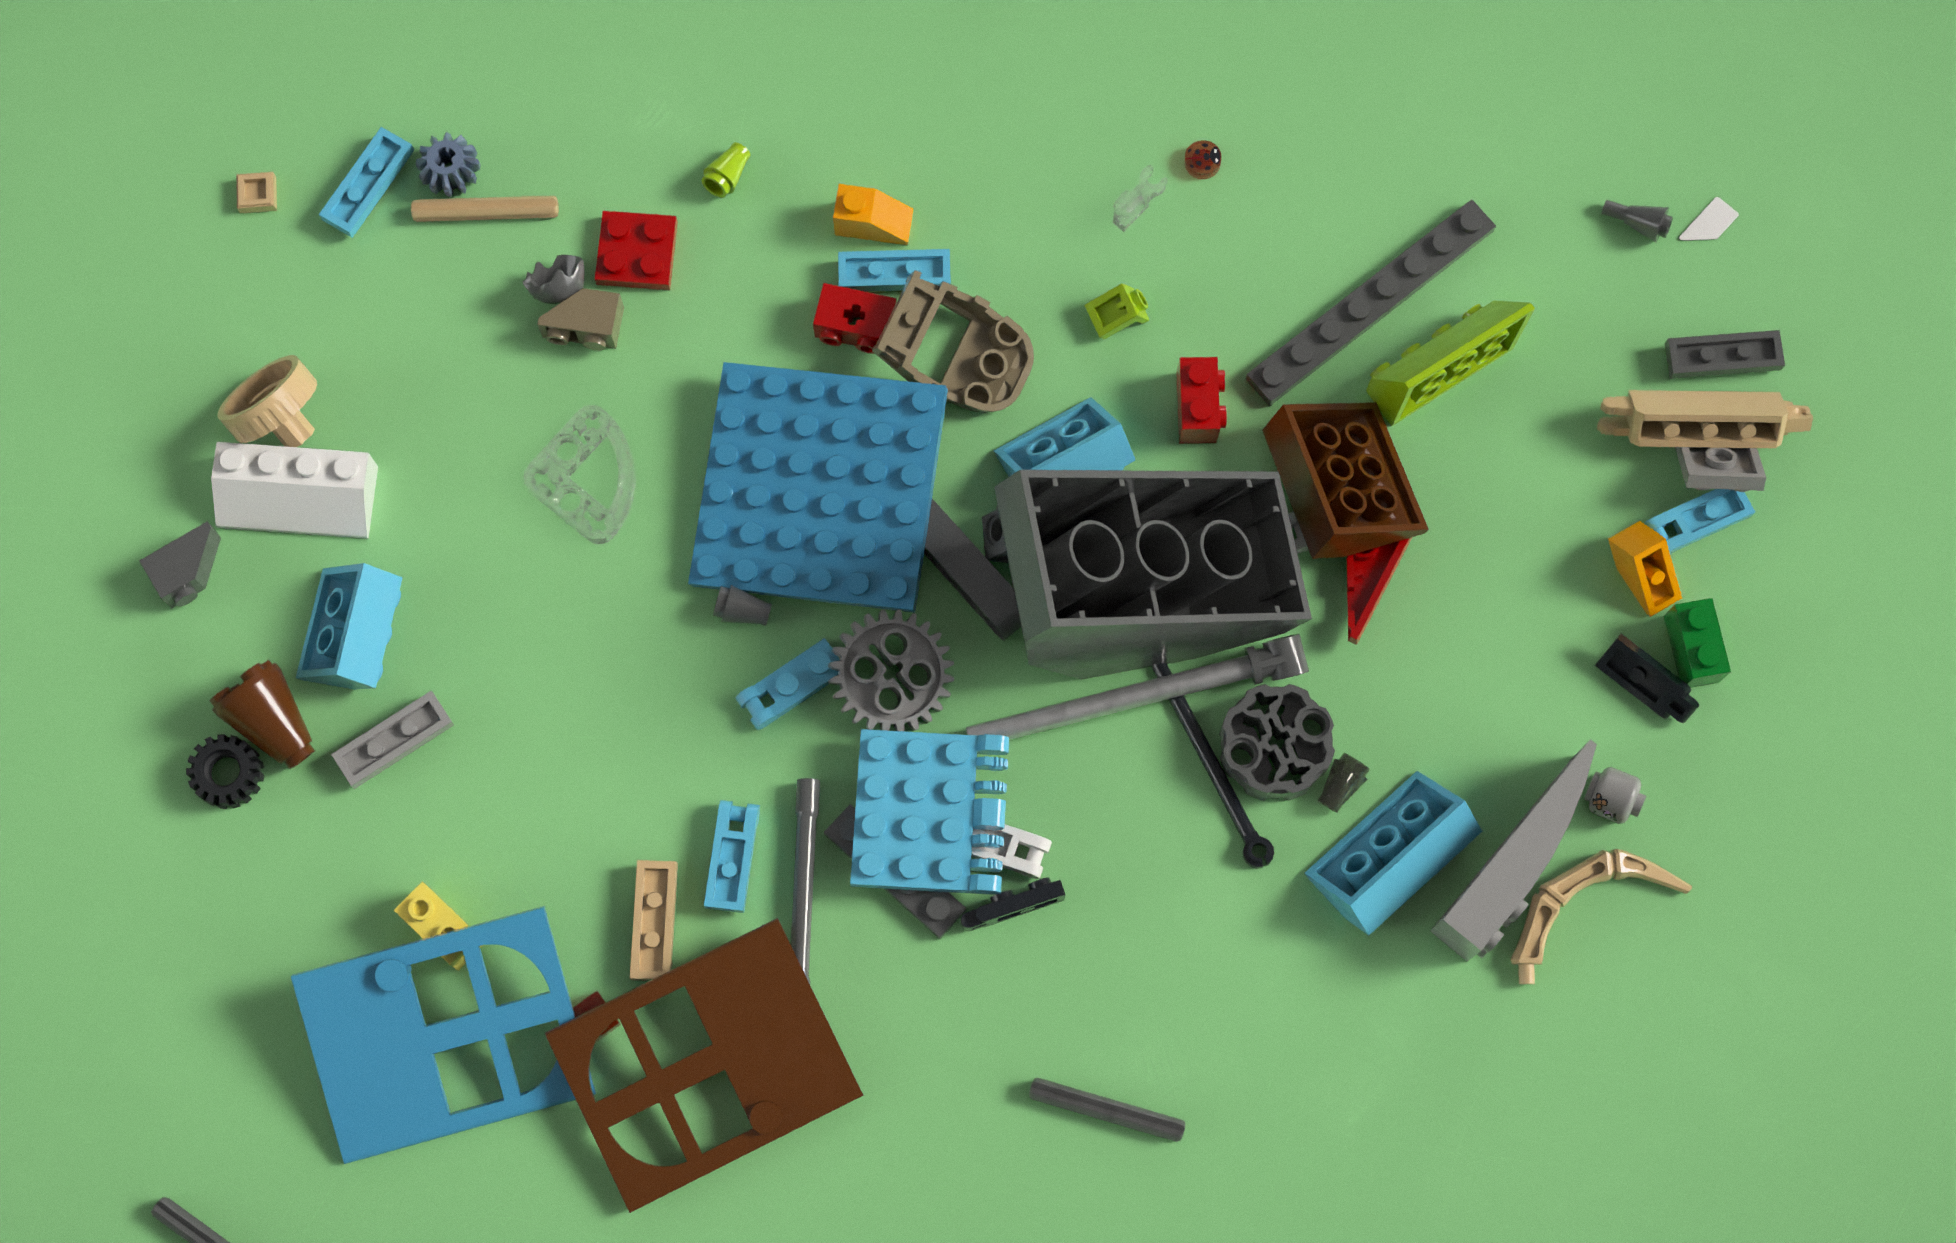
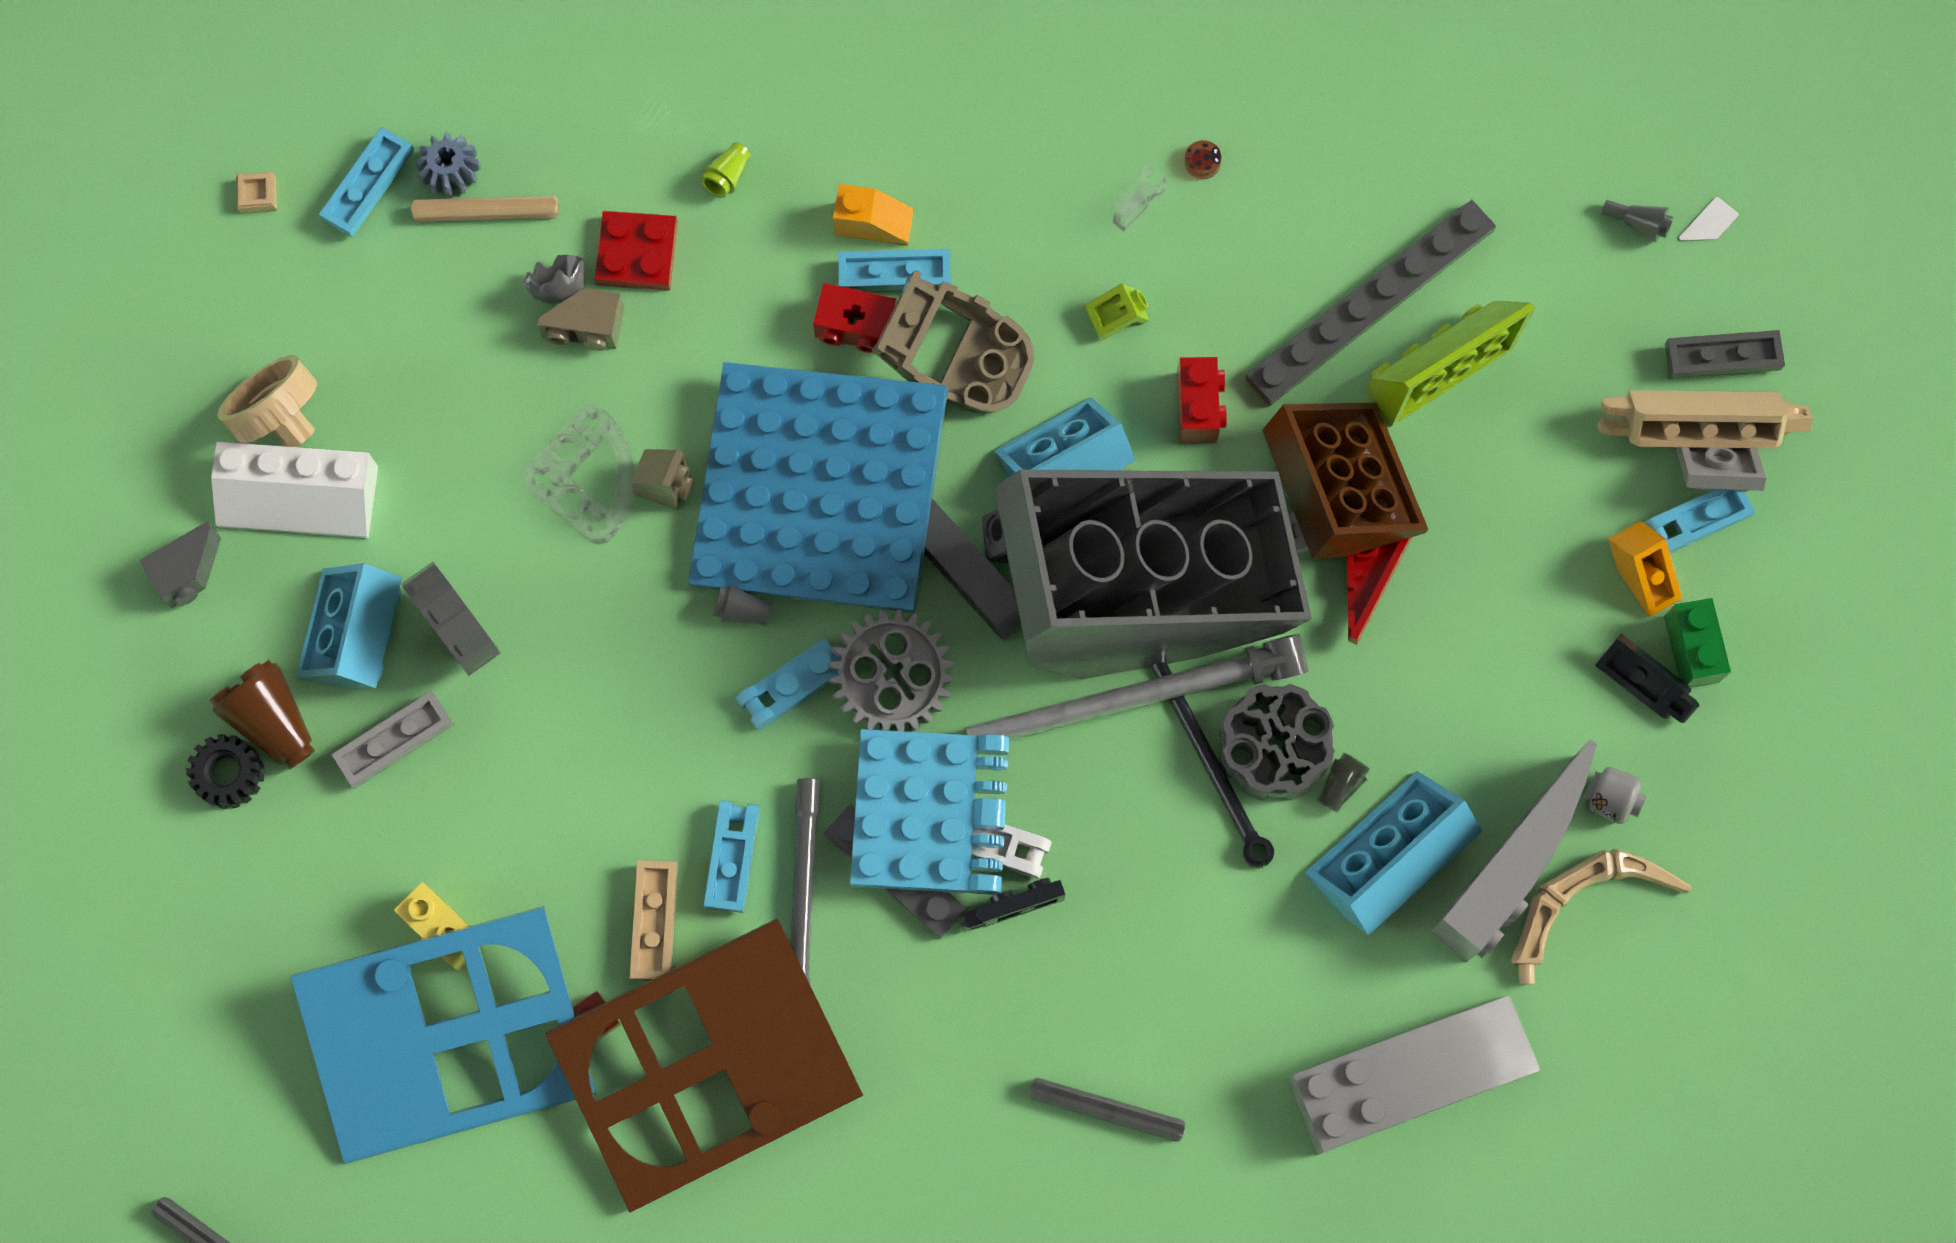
(450, 618): none -> dark grey connector
(662, 477): none -> dark tan slope
(1413, 1074): none -> light grey slope

